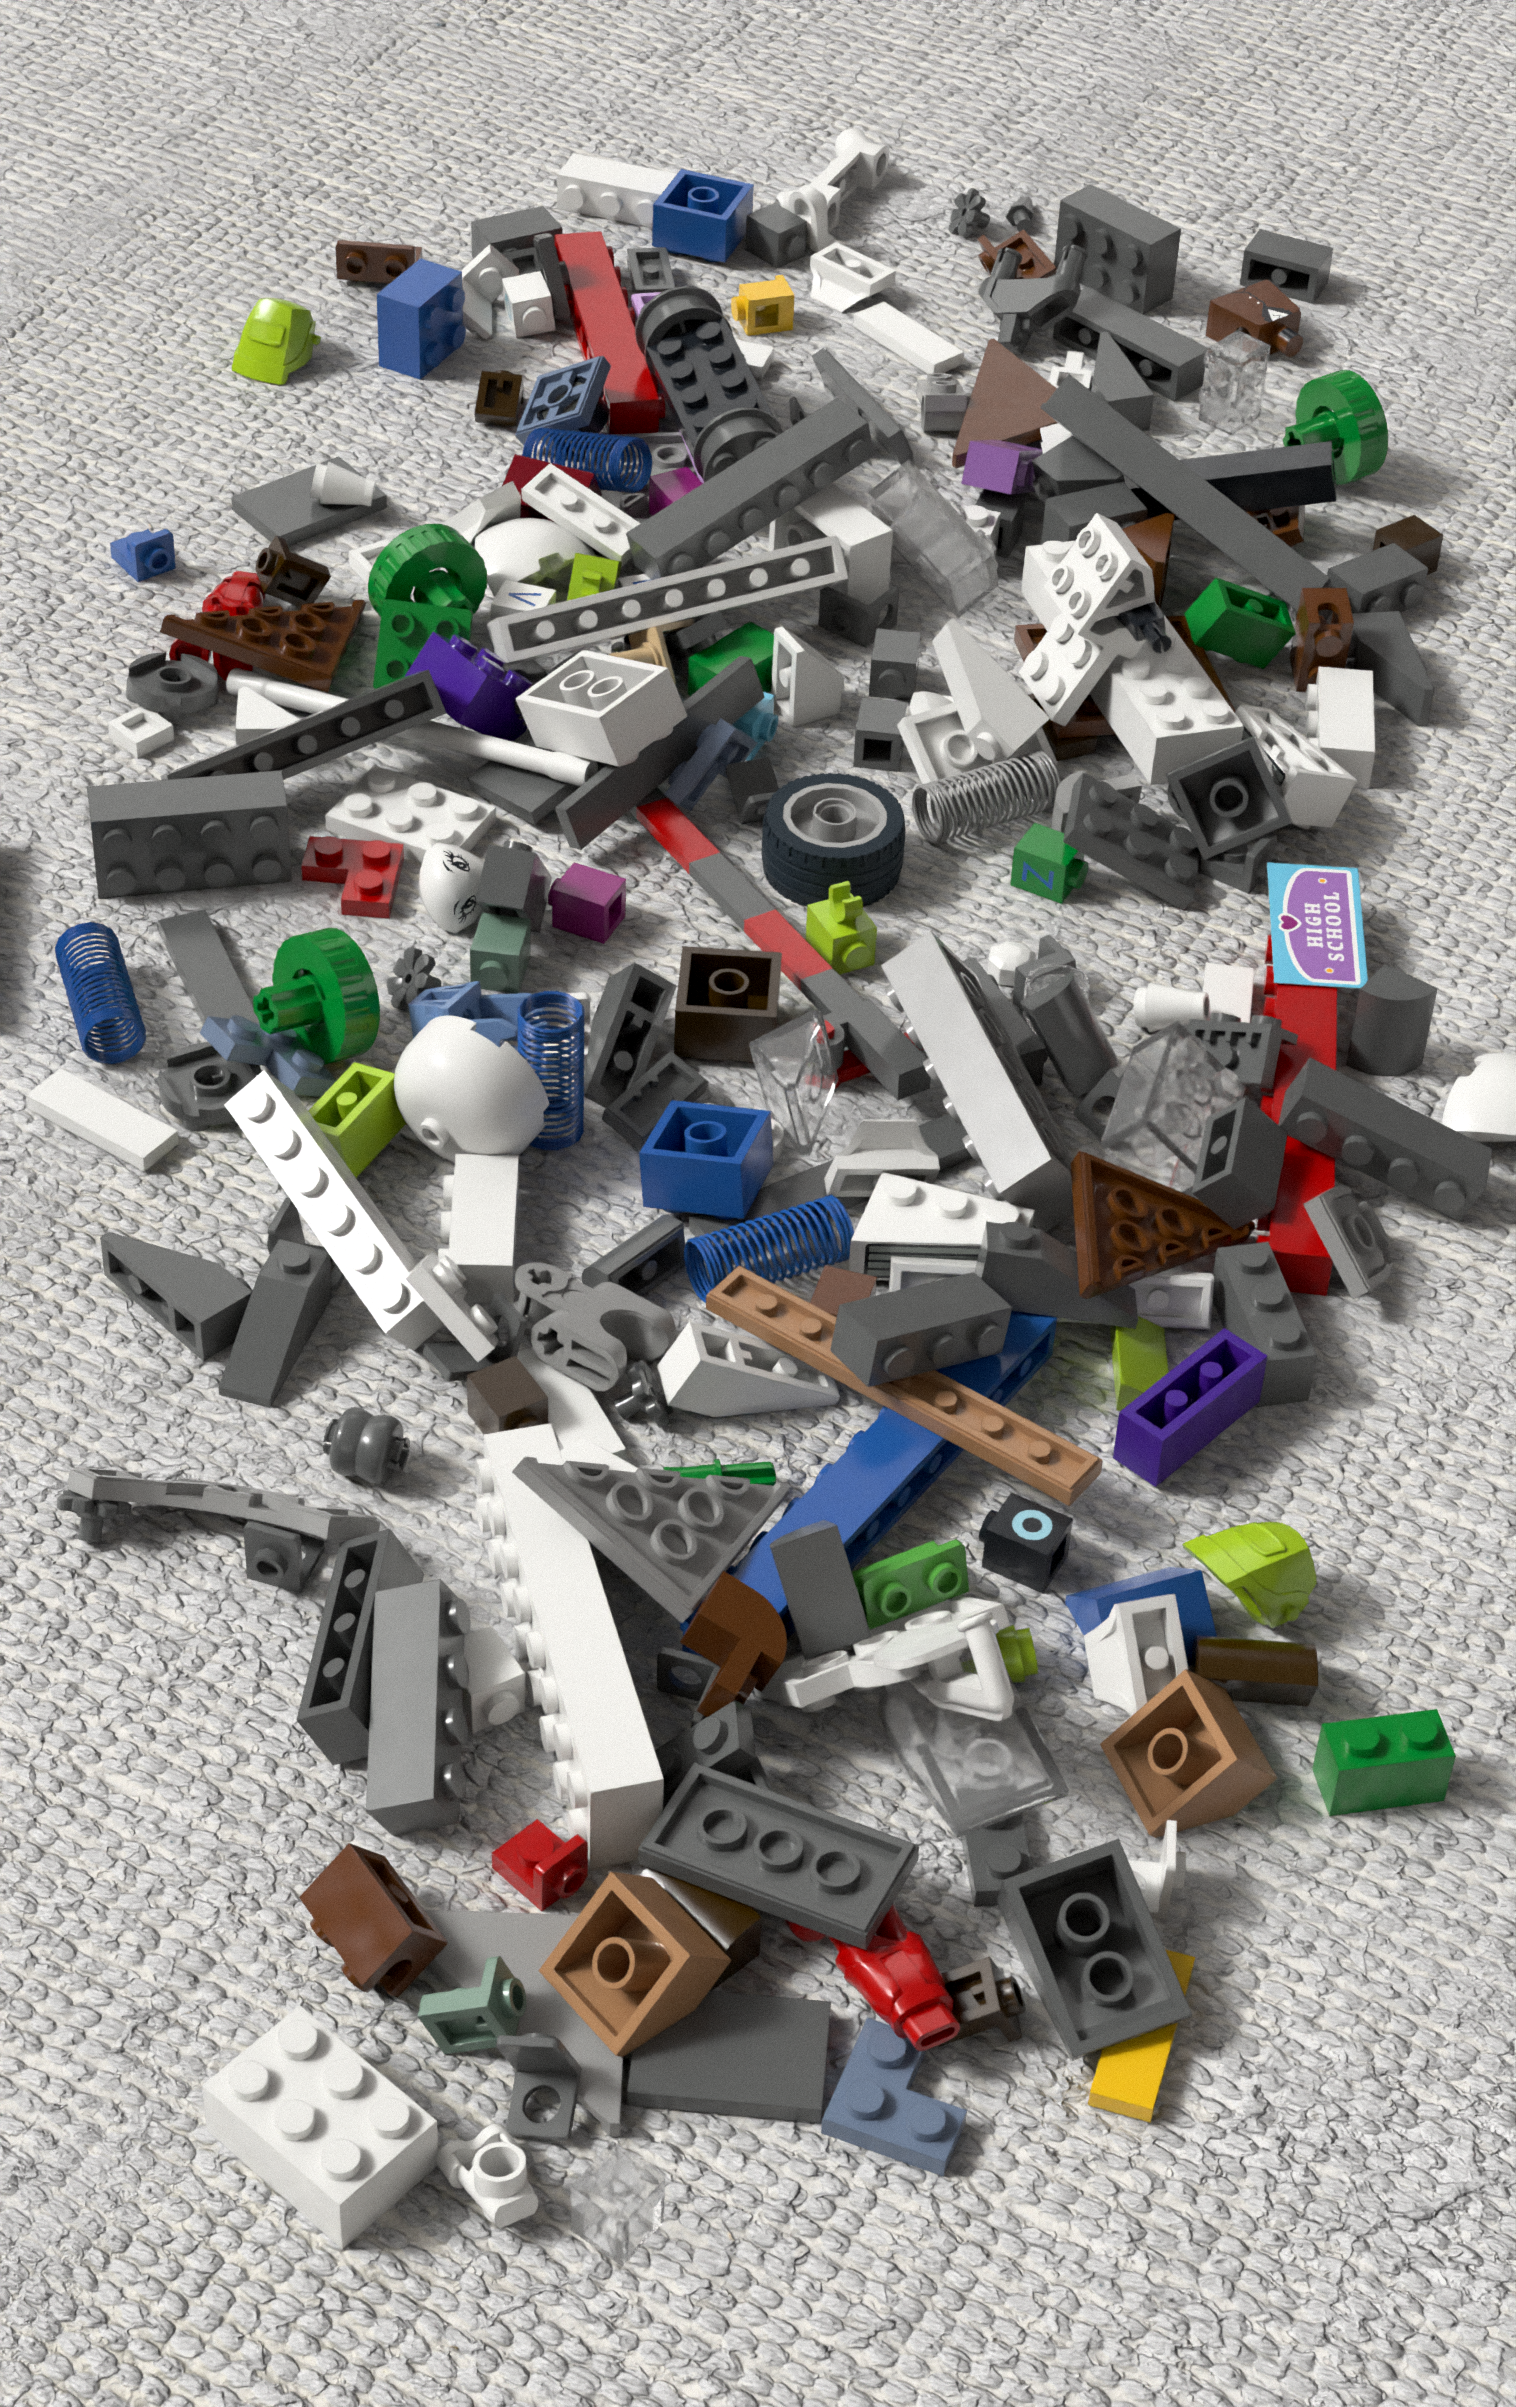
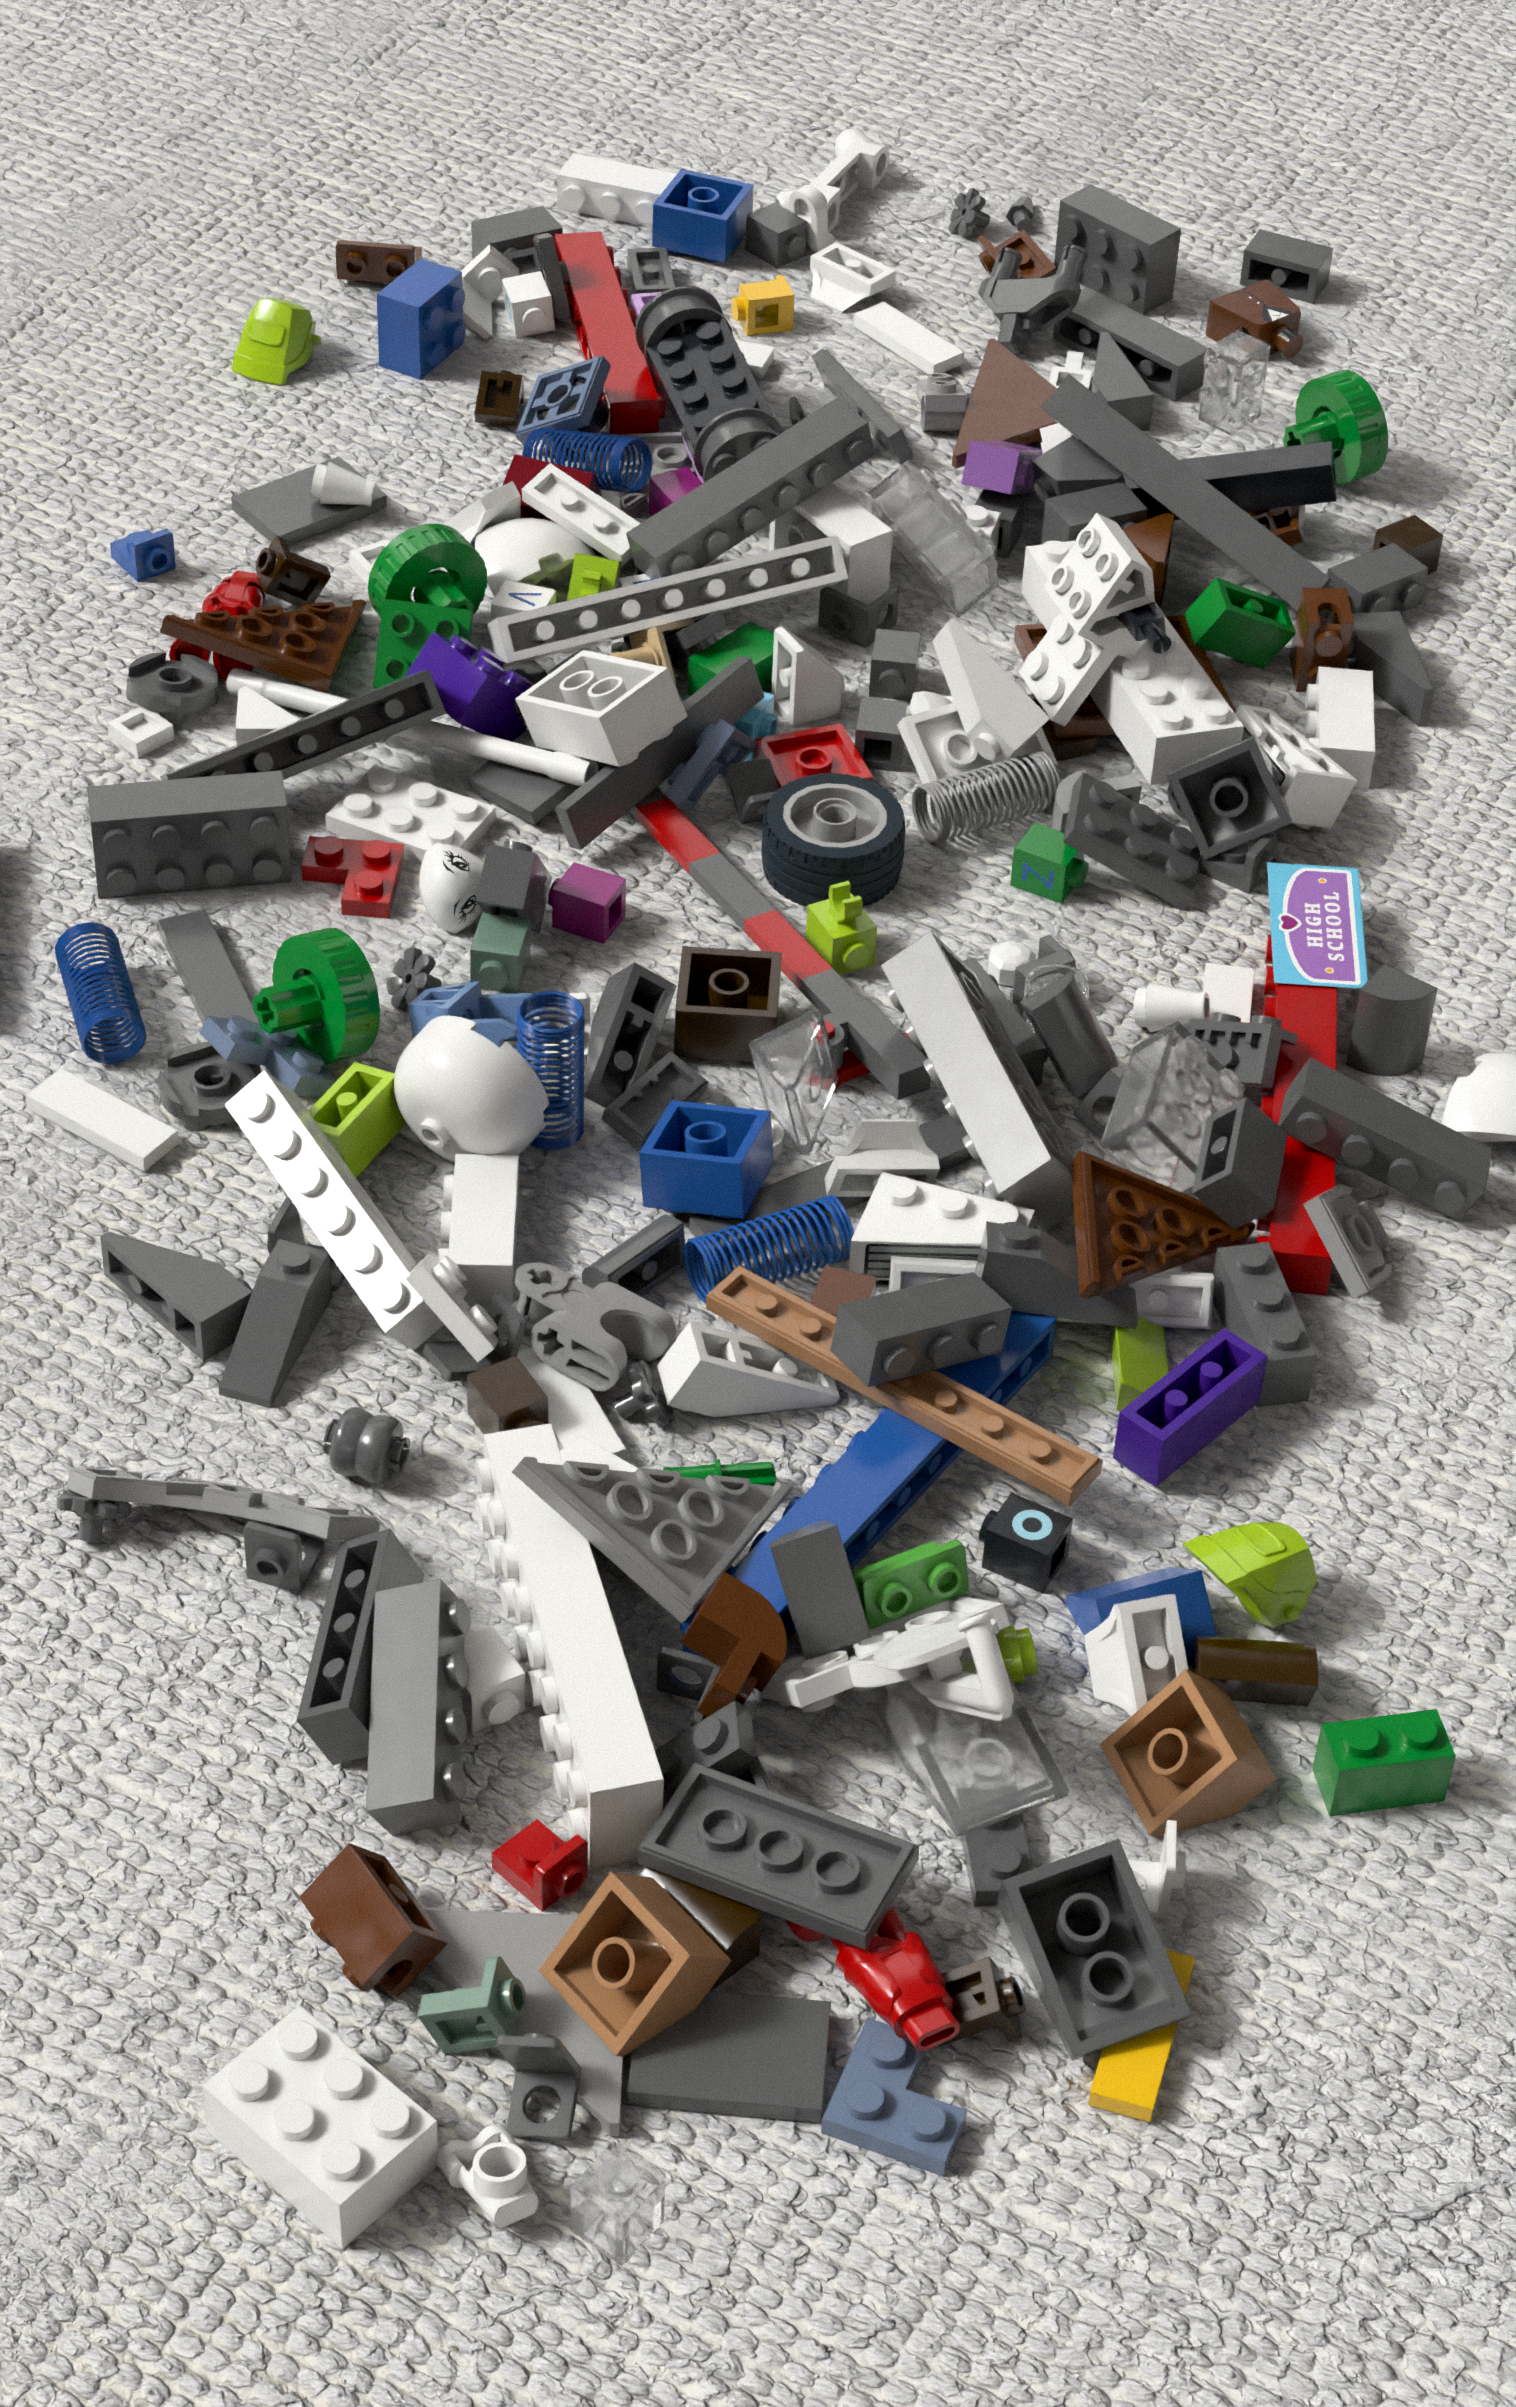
(812, 752): none -> red plate

